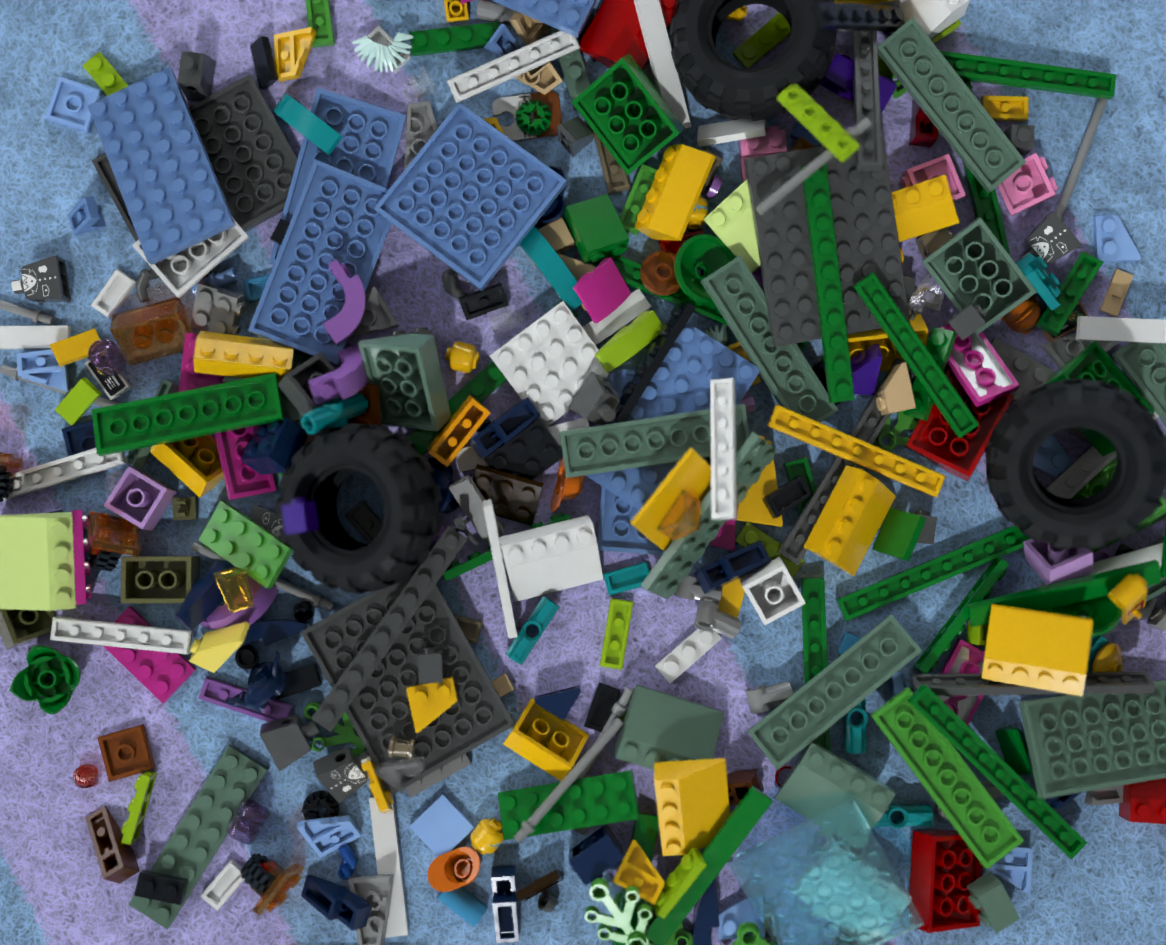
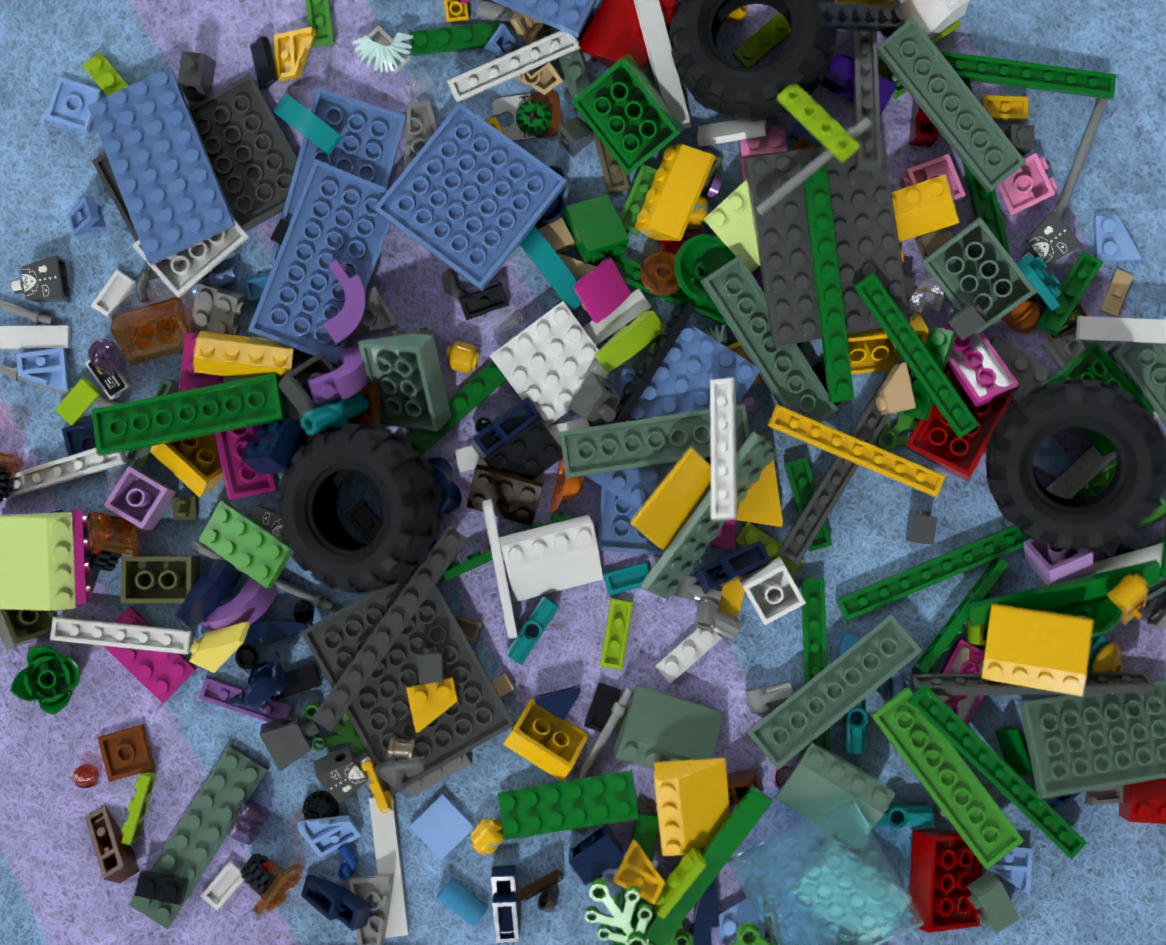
(74, 347): yellow tile -> none
(234, 588): clear yellow slope -> none
(300, 516): dark purple brick -> none
(454, 869): orange piece -> none
(458, 430): light orange brick -> none
(461, 526): dark grey plant -> none
(471, 502): light grey tile -> none
(528, 827): light grey bar -> none
(682, 517): clear yellow slope -> none
(787, 496): black tile -> none
(850, 519): yellow slope -> none
(865, 370): dark purple slope -> none
(899, 534): green tile -> none

